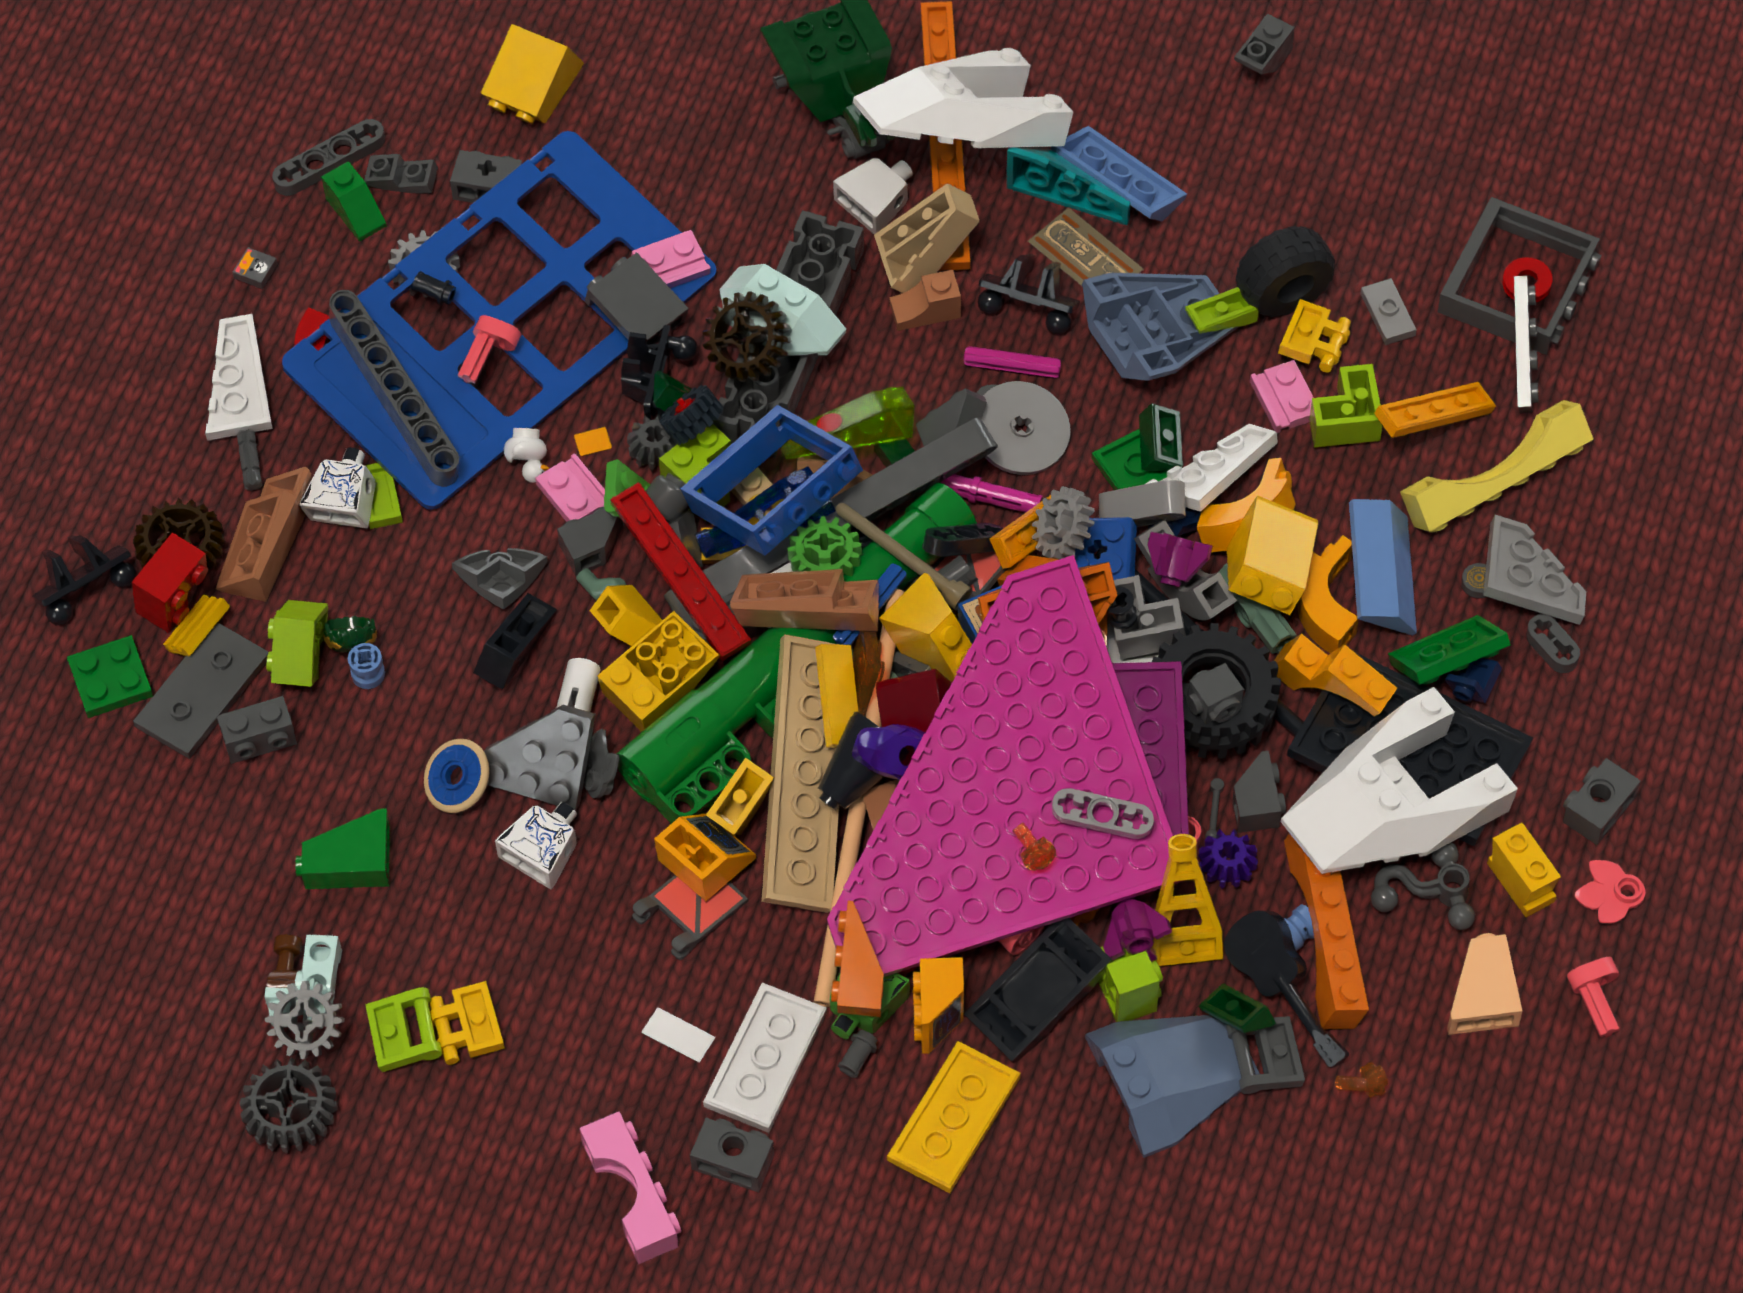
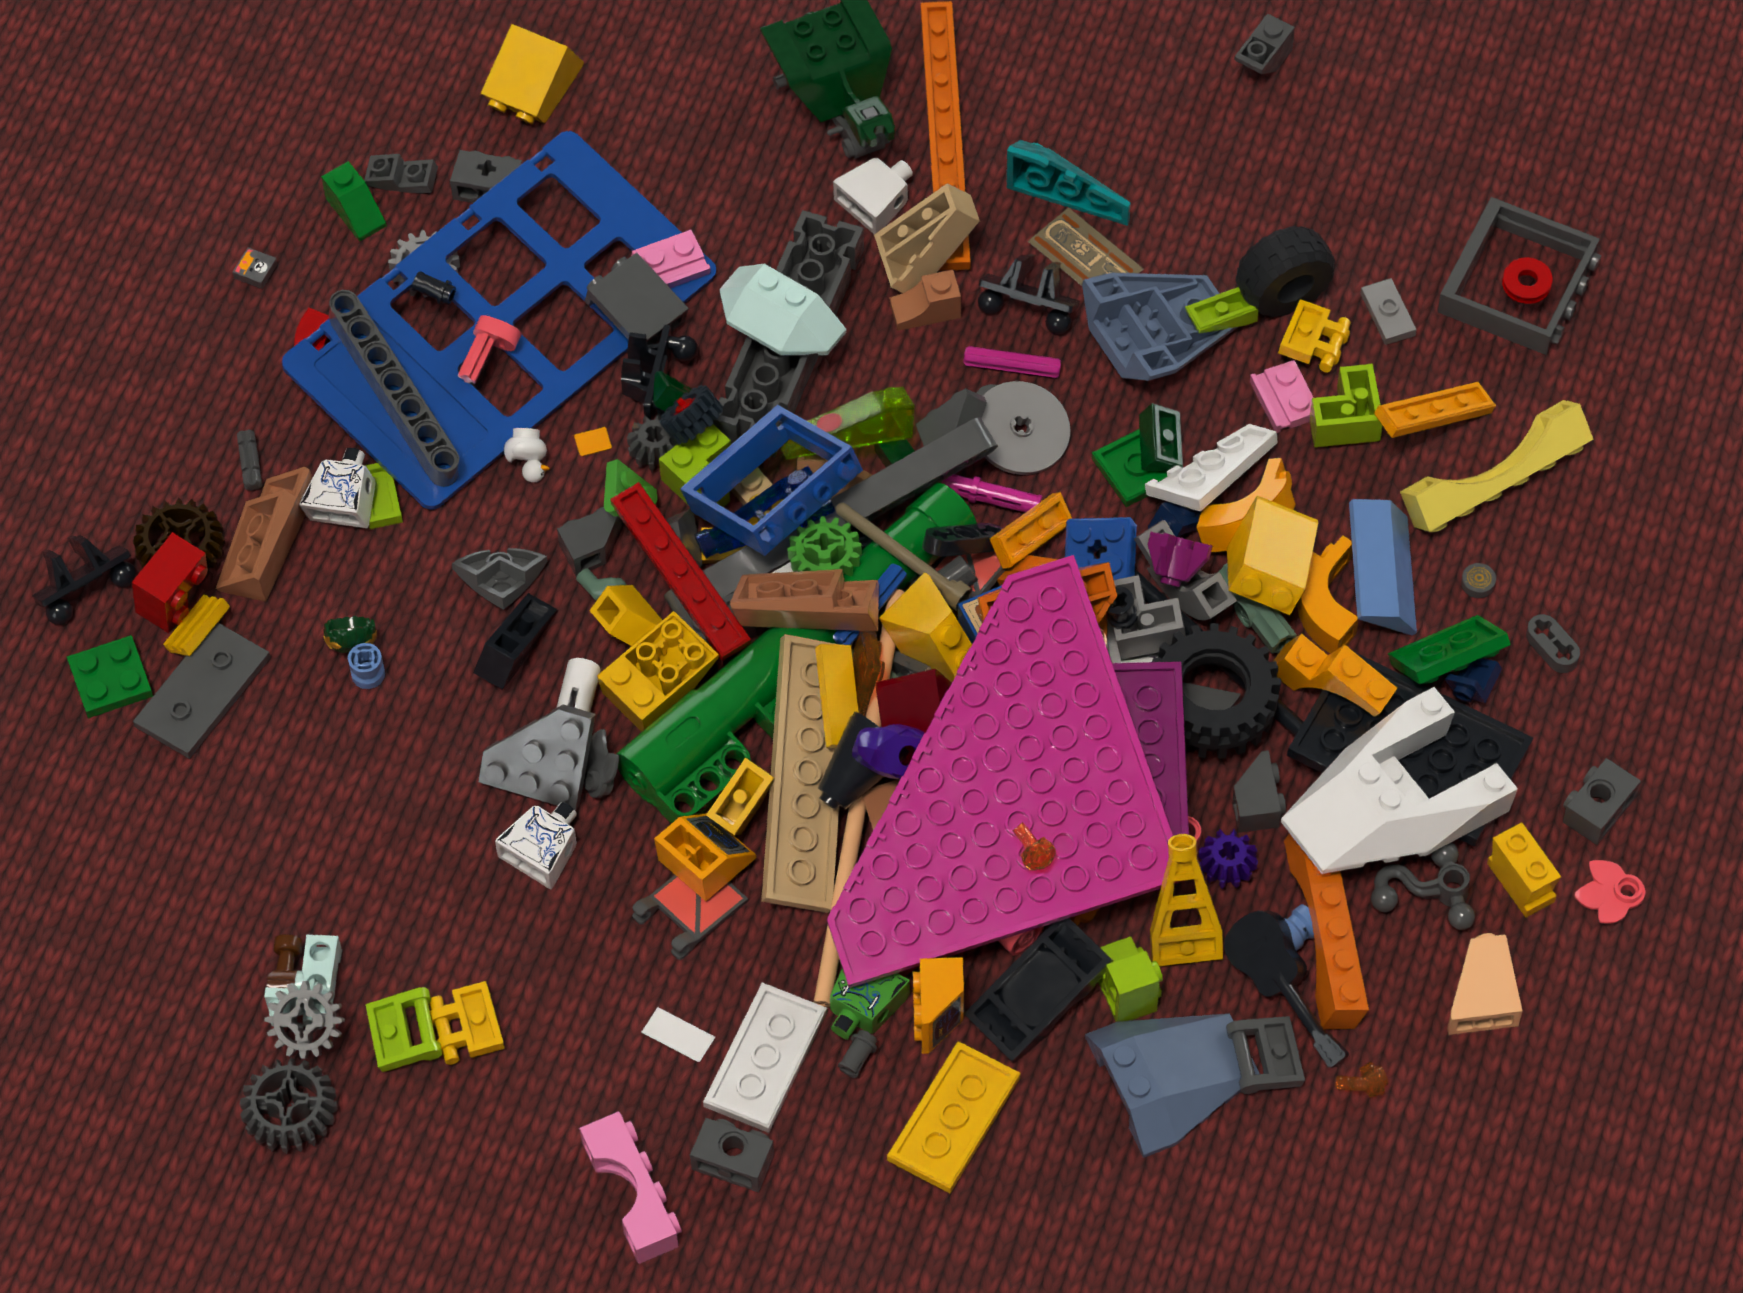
(238, 382): white wing -> none
(257, 729): dark grey brick -> none
(296, 642): lime brick -> none
(326, 154): dark grey beam -> none
(348, 855): green slope -> none
(474, 778): blue wheel -> none
(571, 489): bright pink plate -> none
(667, 496): dark grey head -> none
(754, 360): dark brown gear -> none
(860, 974): orange slope -> none
(968, 100): white wedge -> none
(1063, 523): light grey gear -> none
(1075, 819): light grey beam -> none
(1121, 173): medium blue slope -> none
(1134, 928): magenta brick -> none
(1145, 503): light grey beam -> none
(1215, 694): dark grey brick -> none
(1216, 787): dark grey hinge -> none
(1237, 1009): dark green slope -> none
(1525, 357): plate -> none
(1528, 575): light grey plate -> none
(1588, 981): coral piece -> none

